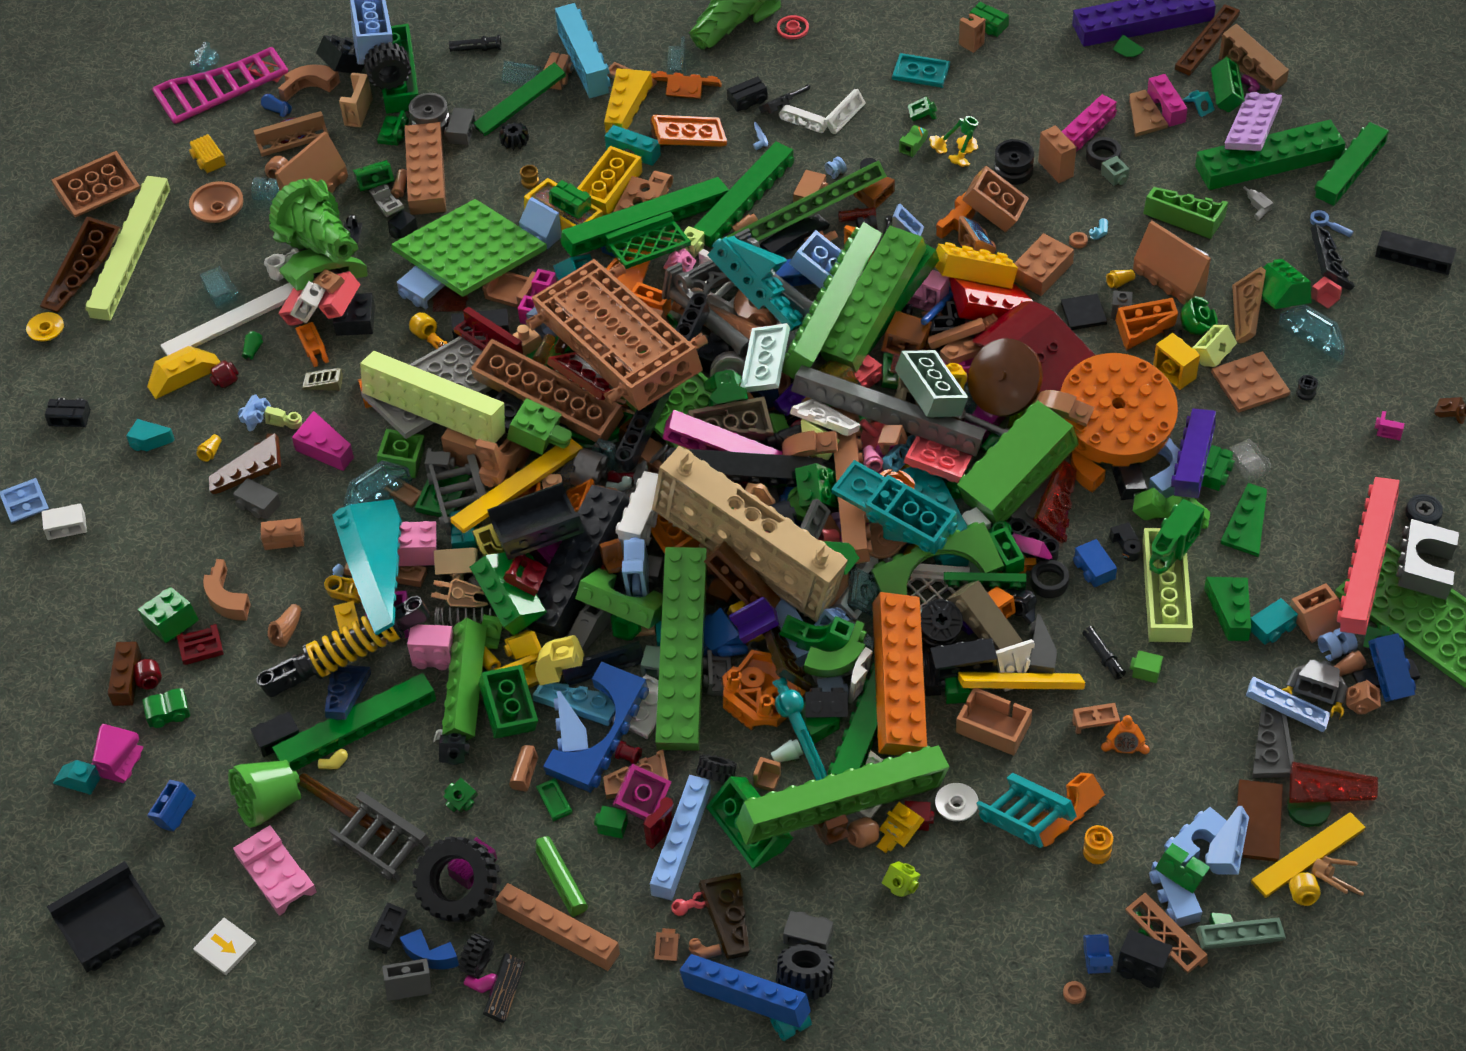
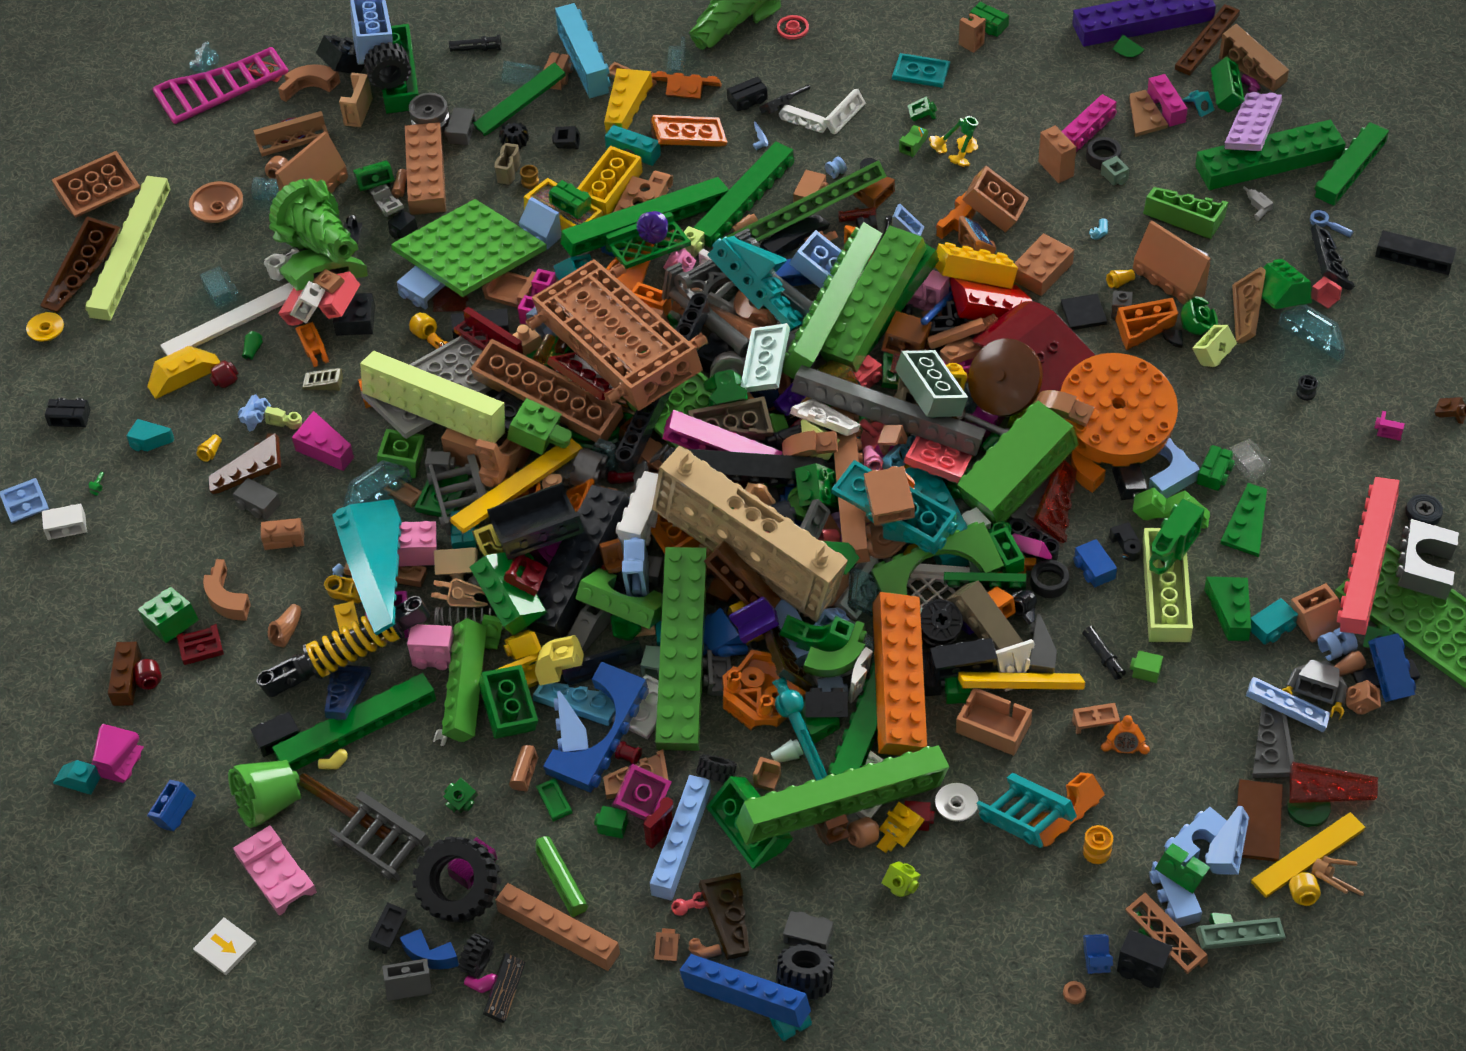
(96, 484): none -> green hand
(105, 917): black panel -> none
(166, 708): green brick -> none
(207, 154): yellow brick -> none
(271, 103): blue piece -> none
(393, 129): green bracket -> none
(453, 748): black brick -> none
(490, 662): yellow piece -> none
(507, 163): none -> dark tan brick
(566, 137): none -> black brick
(621, 486): light aqua arm -> none
(652, 227): none -> dark purple piece
(889, 495): none -> nougat brick
(1014, 161): black wheel -> none
(1078, 240): nougat tile -> none
(1176, 361): yellow brick -> none
(1193, 453): dark purple brick -> none
(1250, 381): nougat plate -> none

